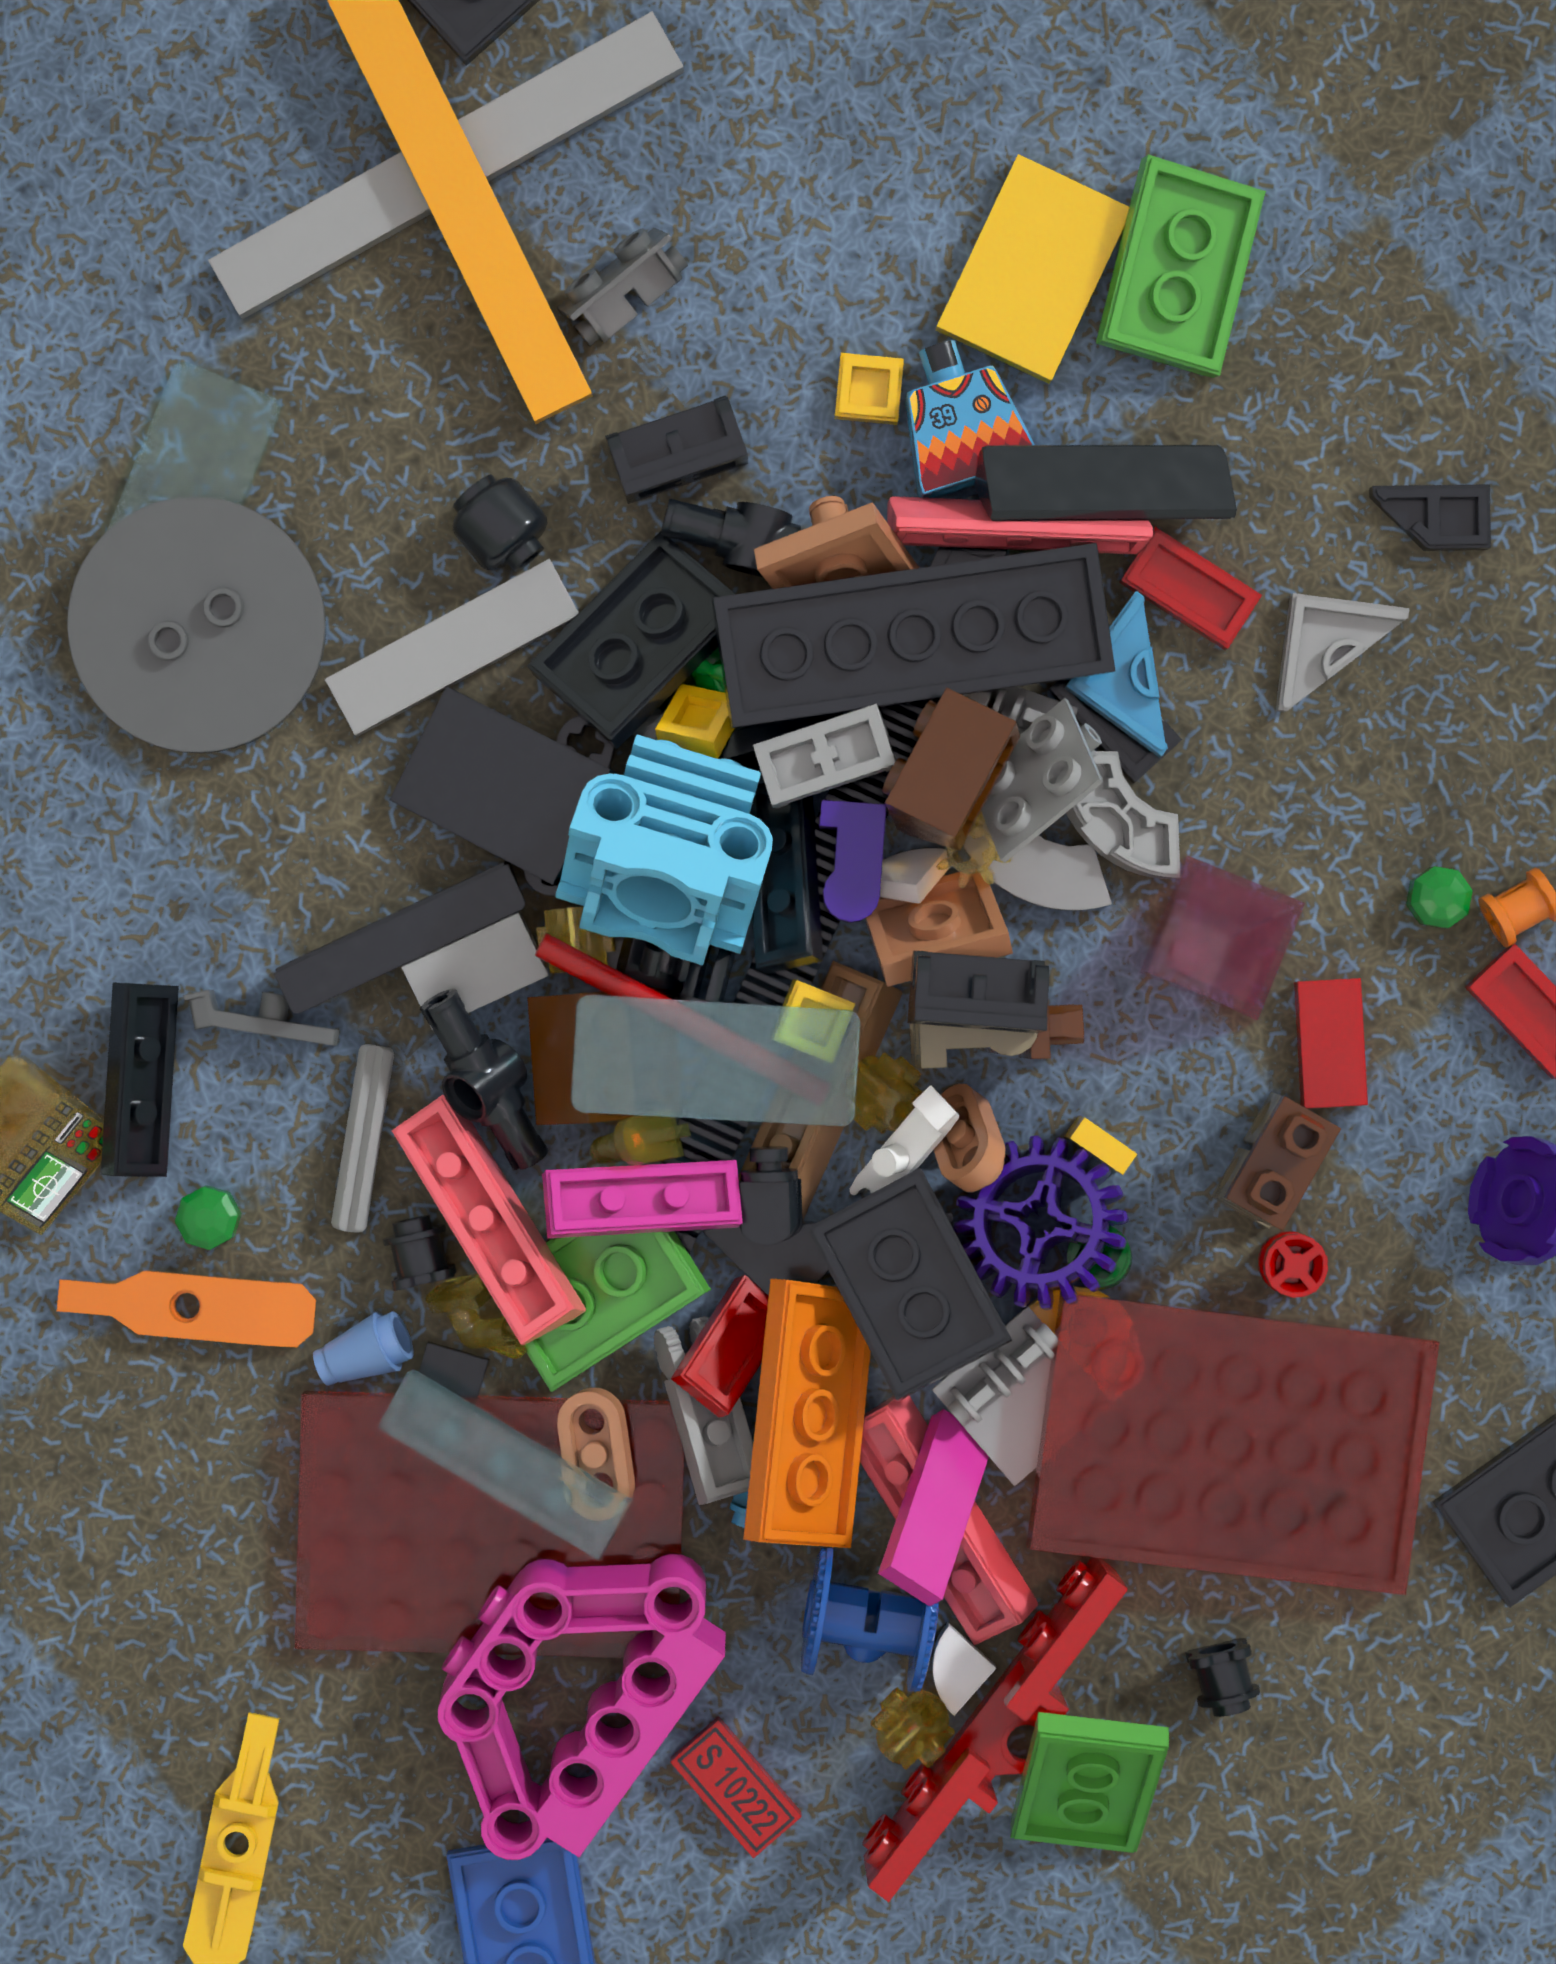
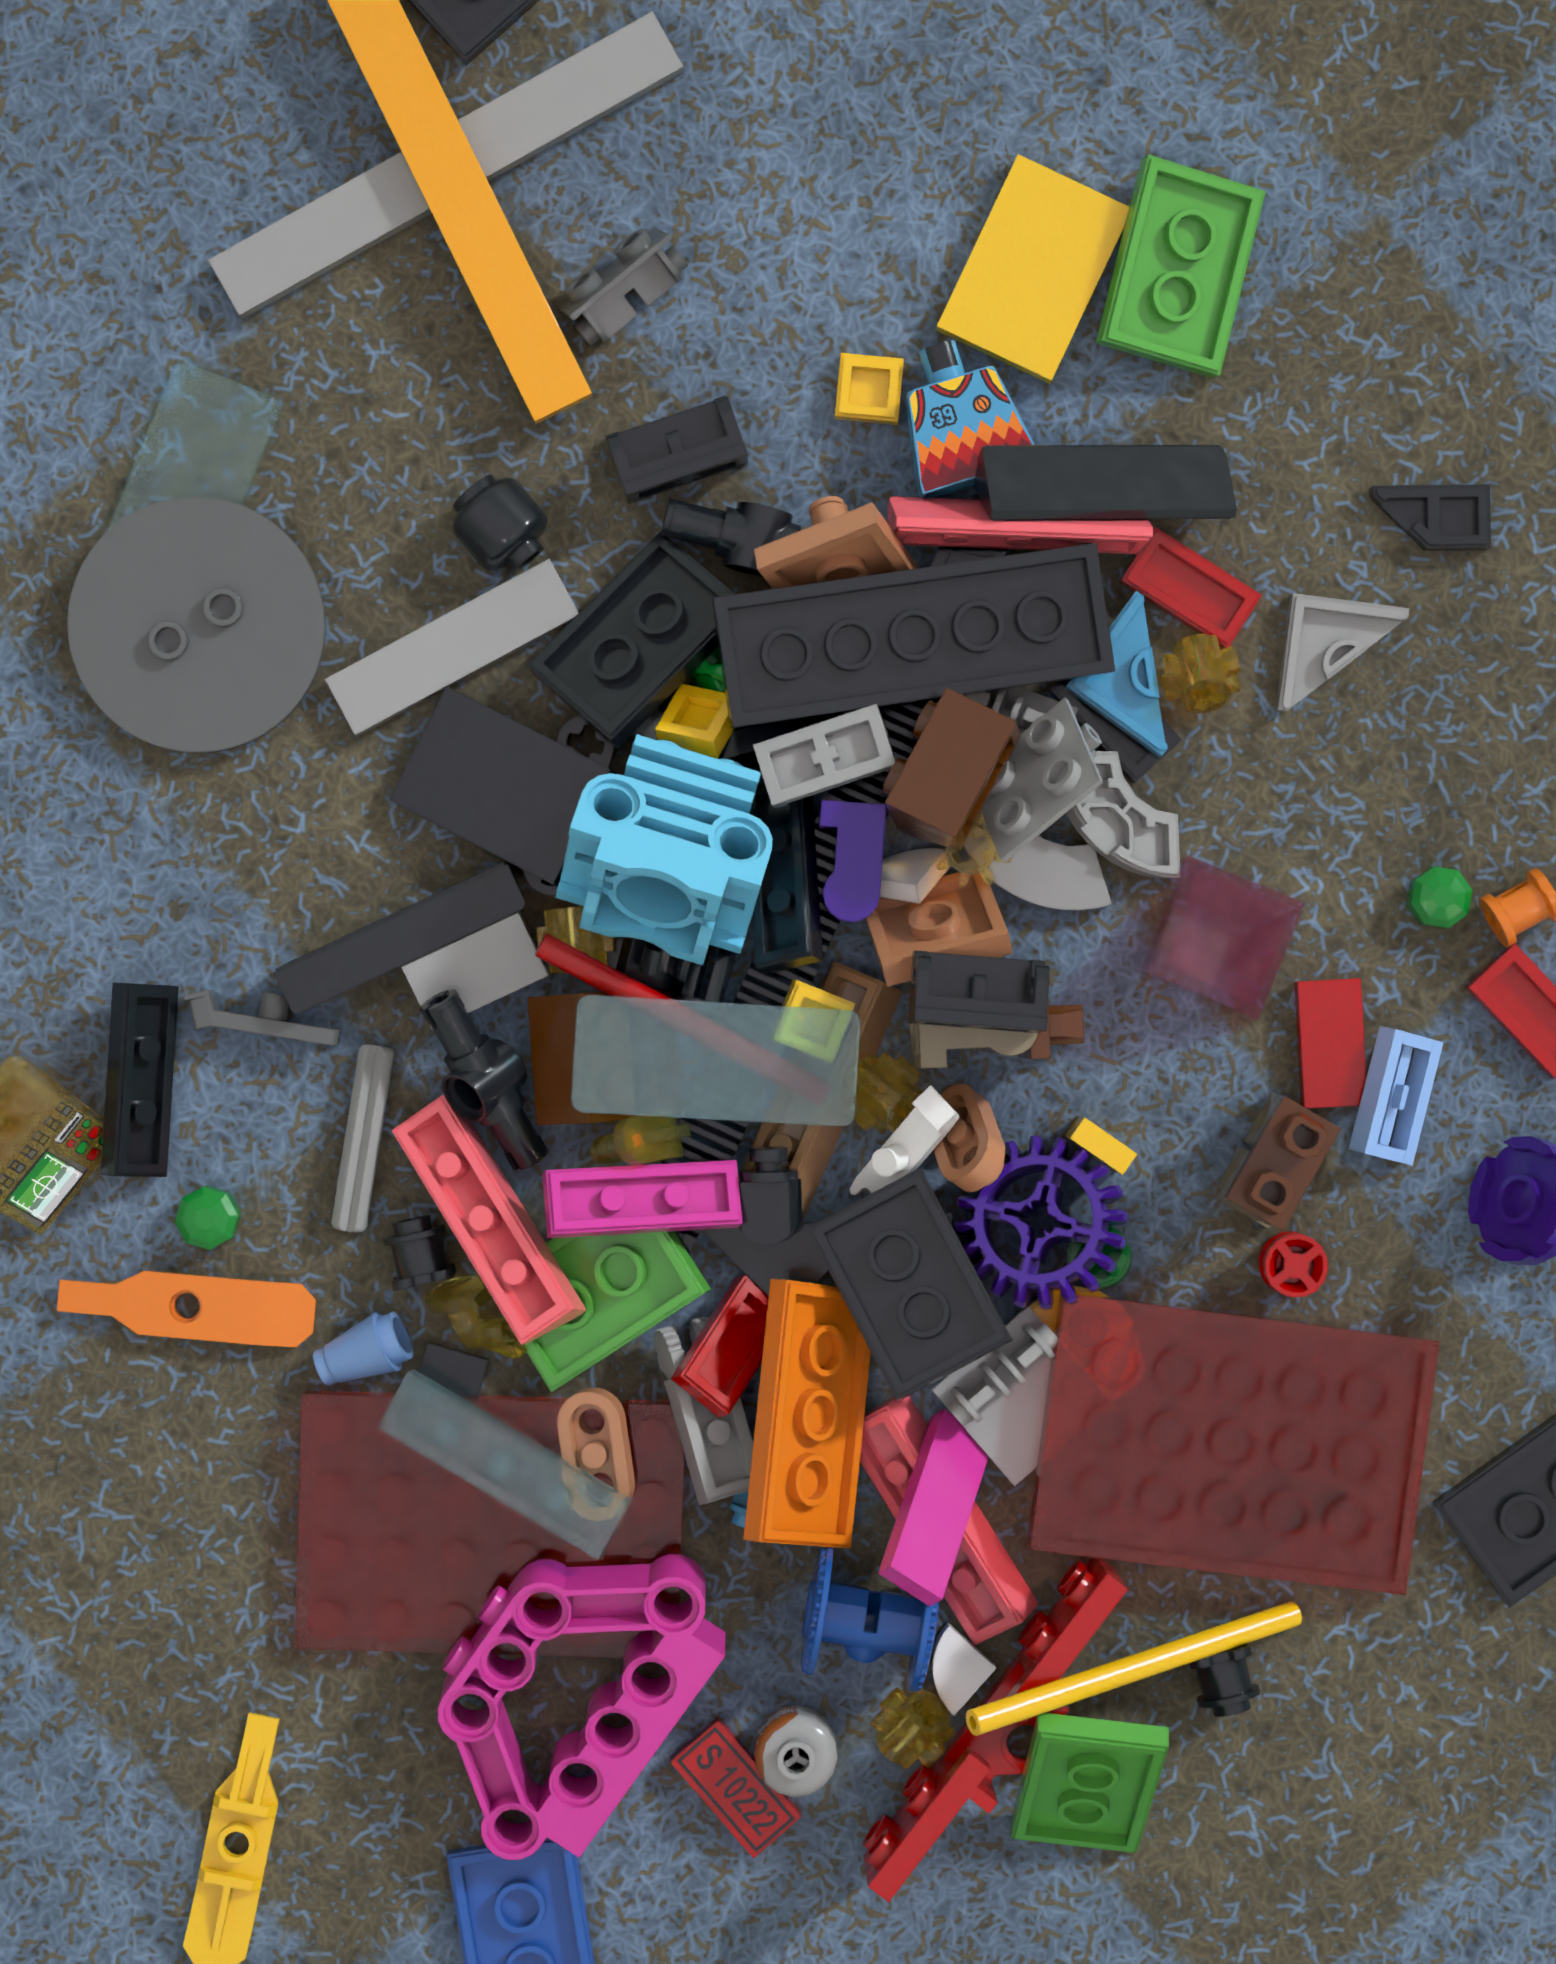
(794, 1729): none -> light grey head
(1132, 1668): none -> yellow piece
(1201, 673): none -> clear yellow gear
(1386, 1093): none -> light blue tile

